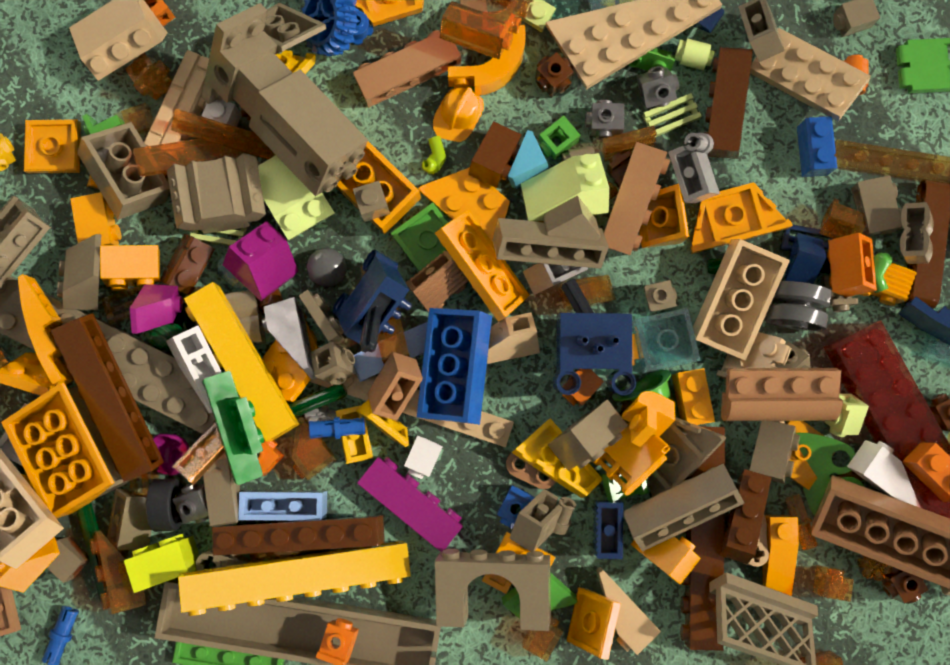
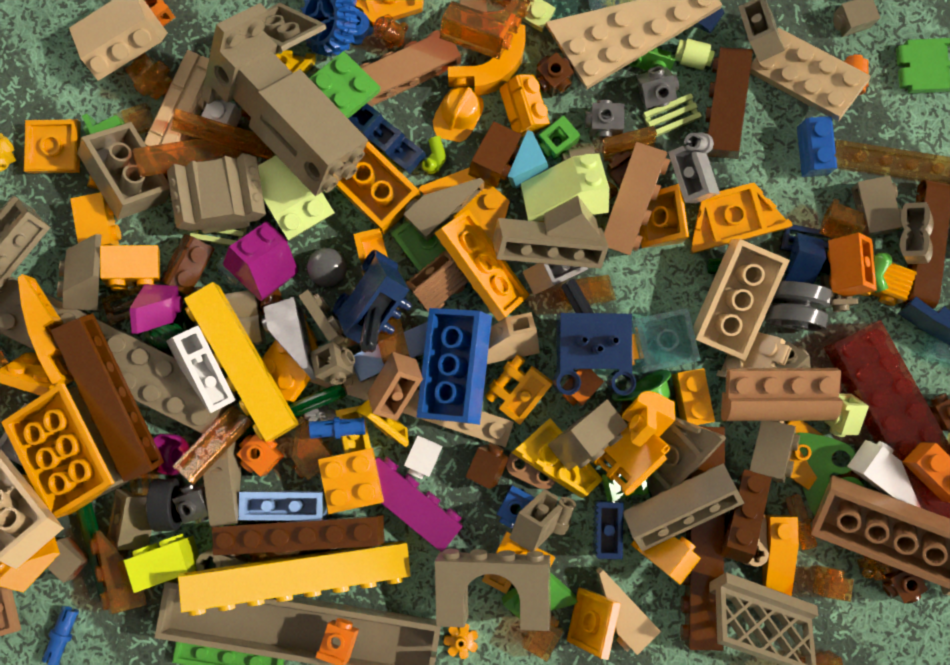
(235, 426): bracket -> none
(345, 84): none -> bright green plate
(350, 480): none -> light orange plate
(368, 241): none -> light orange panel
(371, 201): dark tan brick -> none
(387, 138): none -> dark blue slope
(389, 30): none -> clear orange brick
(438, 208): none -> dark tan slope
(464, 635): none -> light orange plant
(488, 465): none -> reddish brown brick
(524, 104): none -> light orange brick
(525, 394): none -> light orange plate
(660, 296): dark tan bracket -> none

